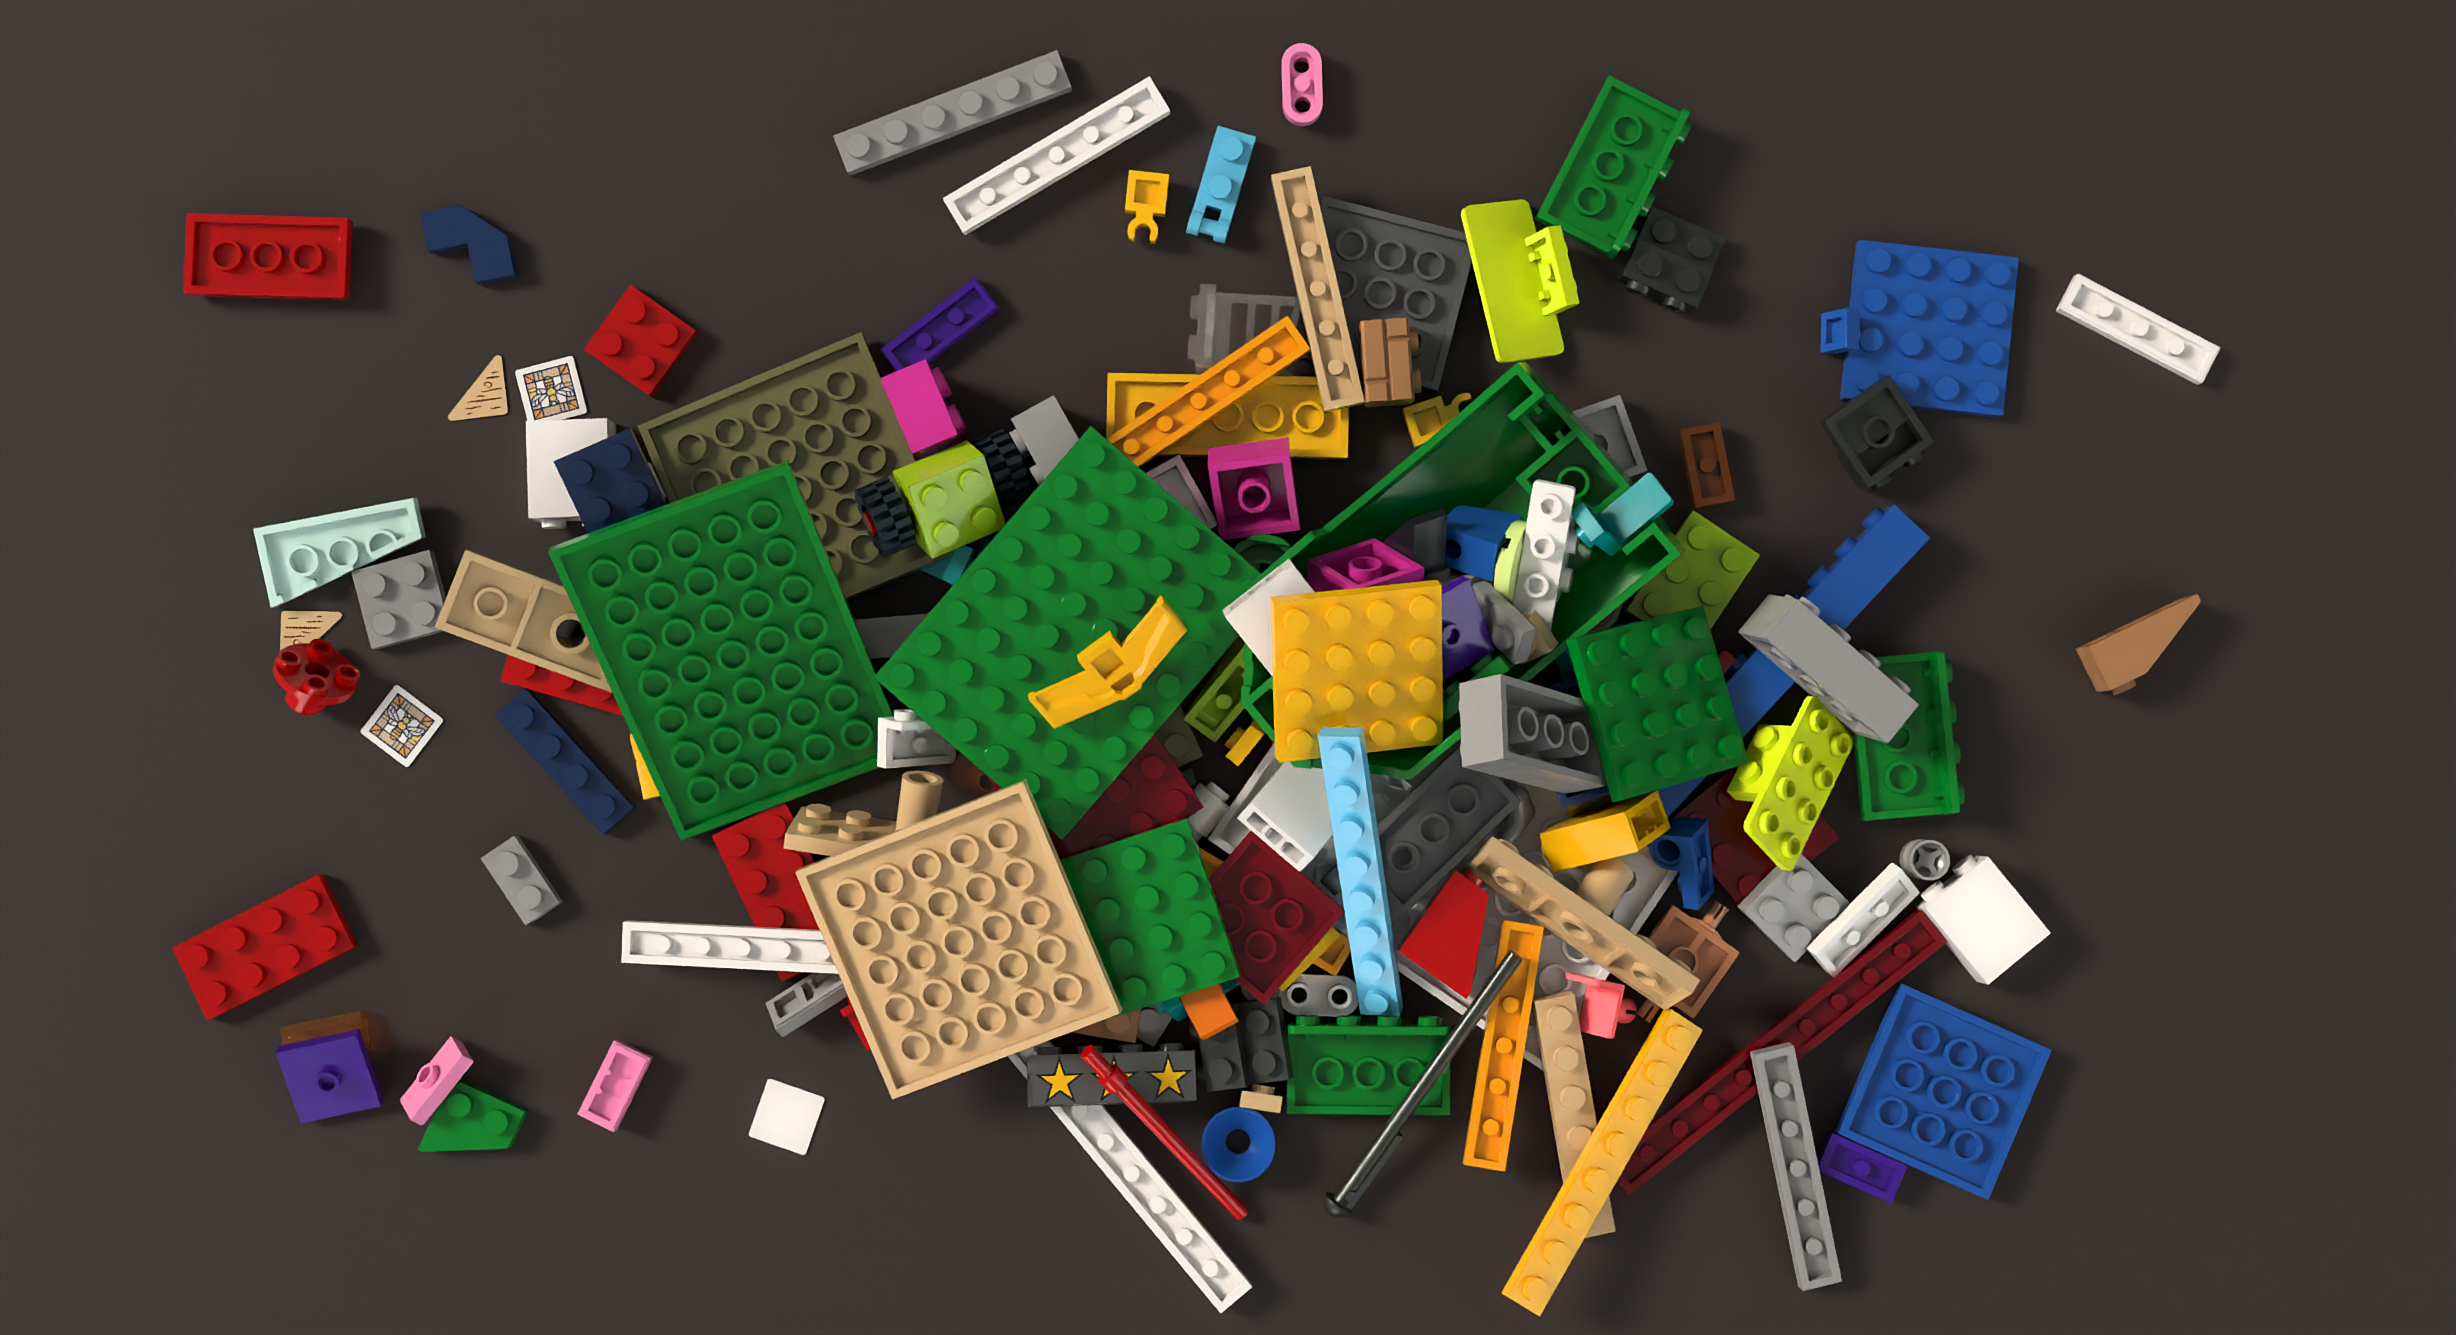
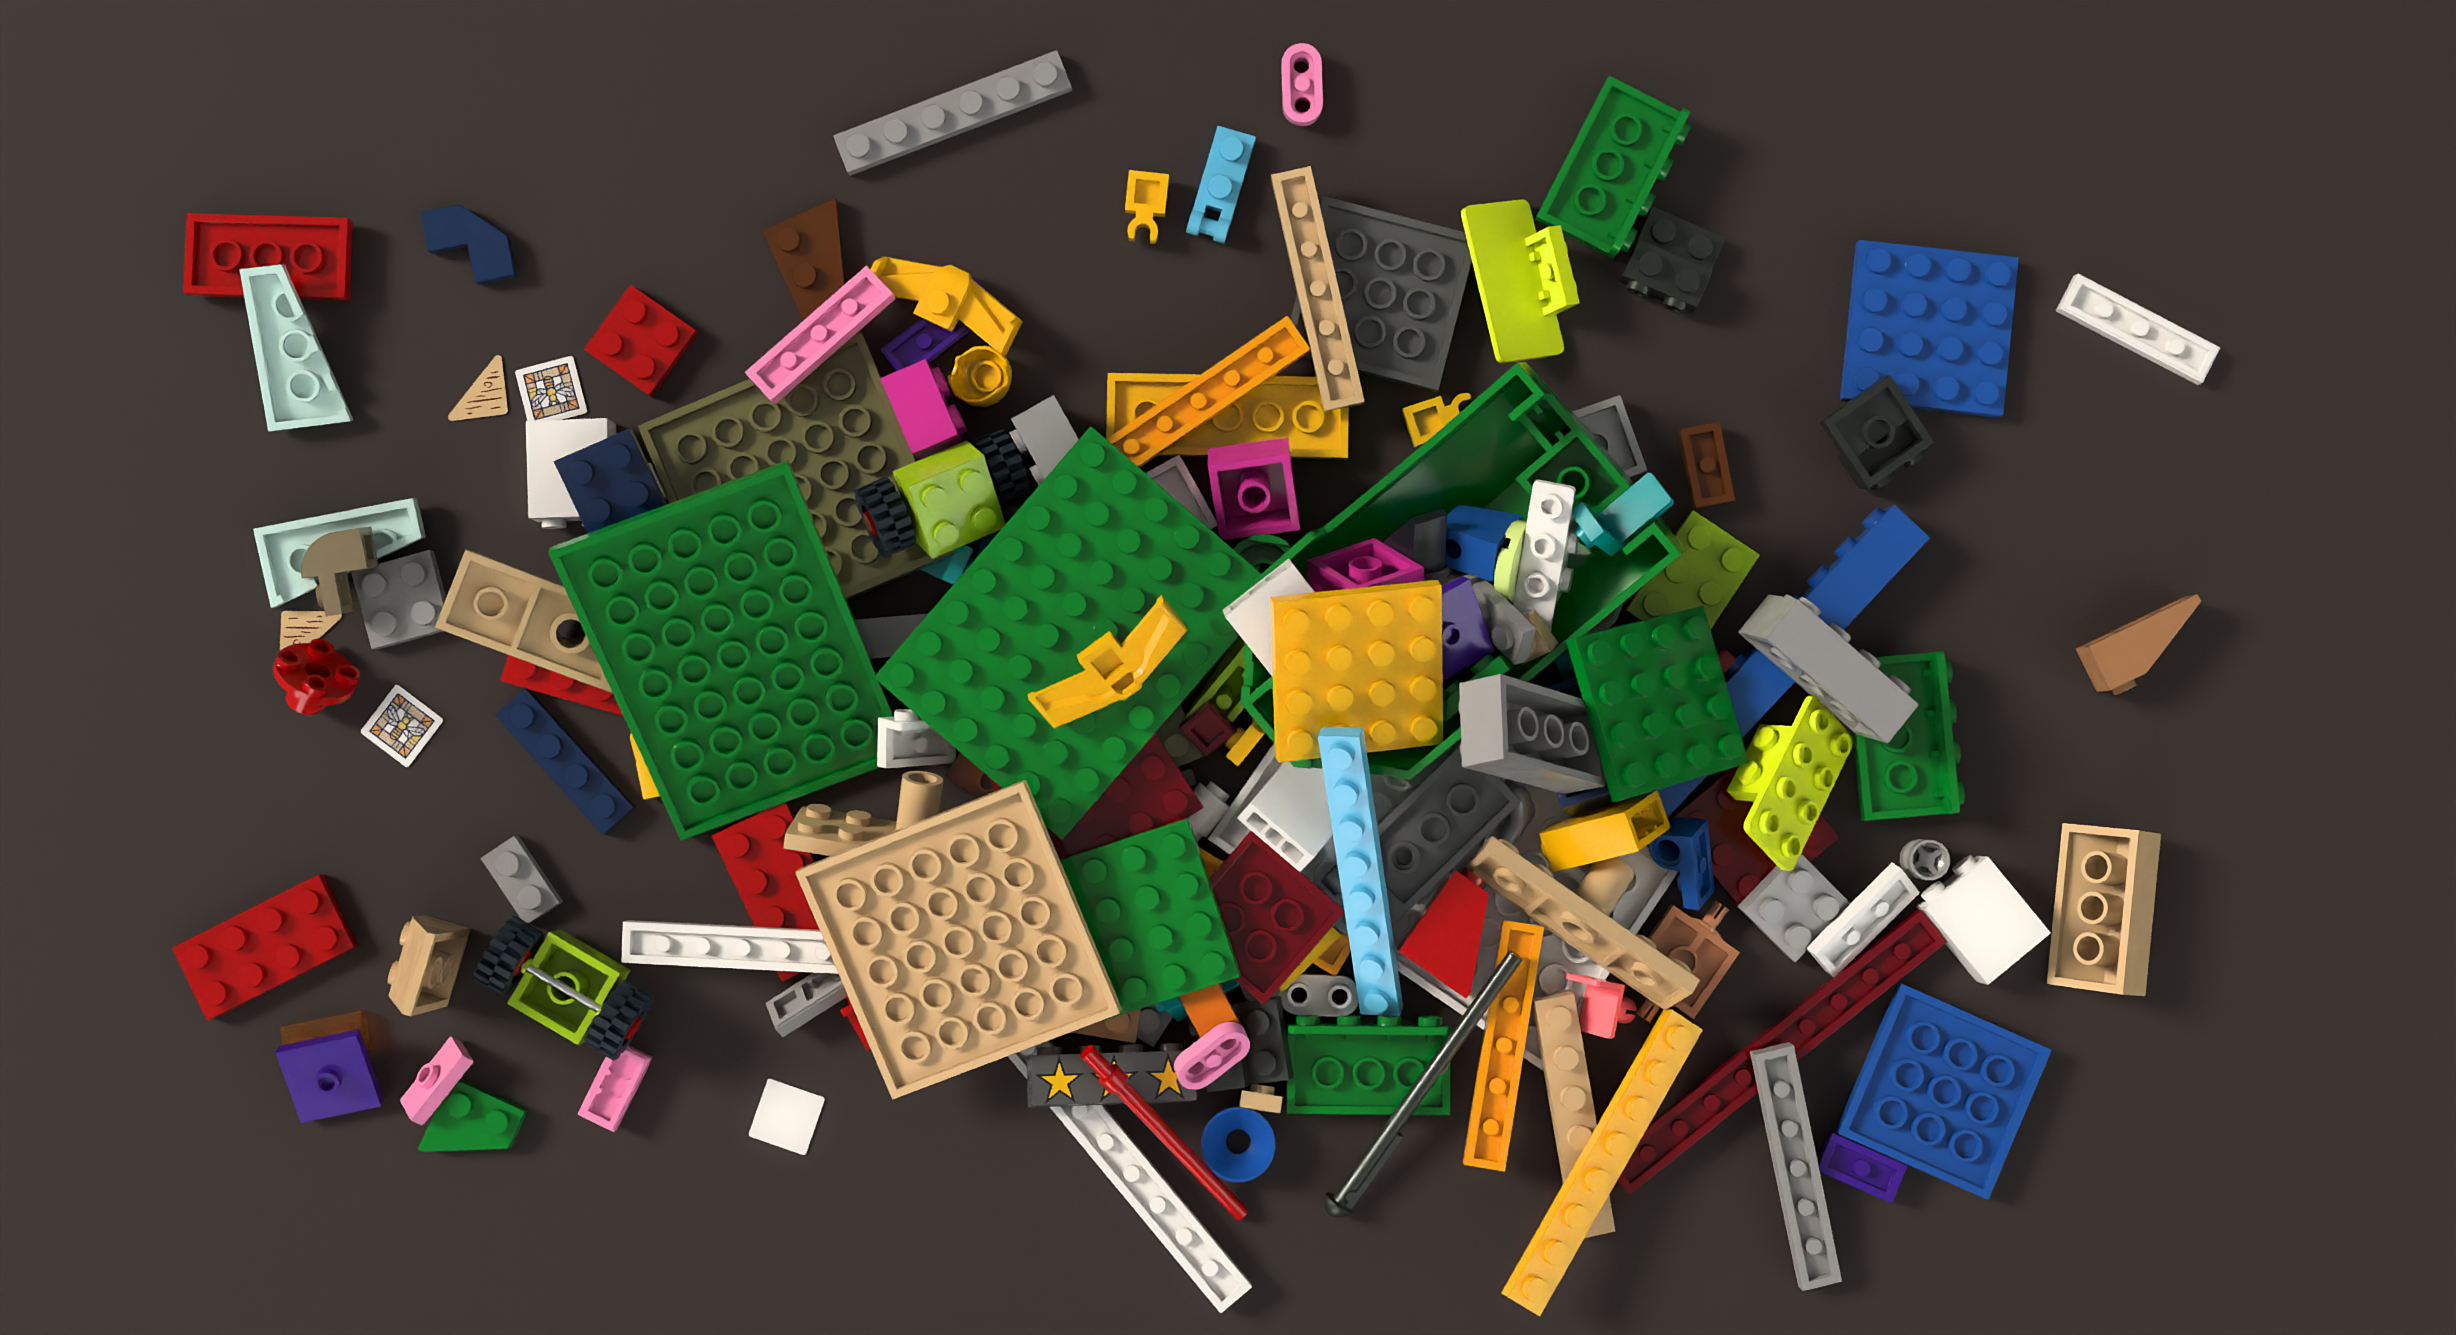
(290, 362): none -> light aqua wing
(331, 559): none -> dark tan brick
(427, 964): none -> tan slope
(565, 986): none -> brick
(809, 255): none -> reddish brown wing
(820, 335): none -> bright pink plate
(949, 296): none -> yellow plate
(980, 376): none -> yellow hair
(1056, 156): white plate -> none
(1207, 727): none -> dark red tile
(1212, 1055): none -> bright pink plate
(1214, 321): clear plate -> none
(1388, 362): medium nougat brick -> none
(1840, 331): blue plate -> none
(2104, 909): none -> tan slope

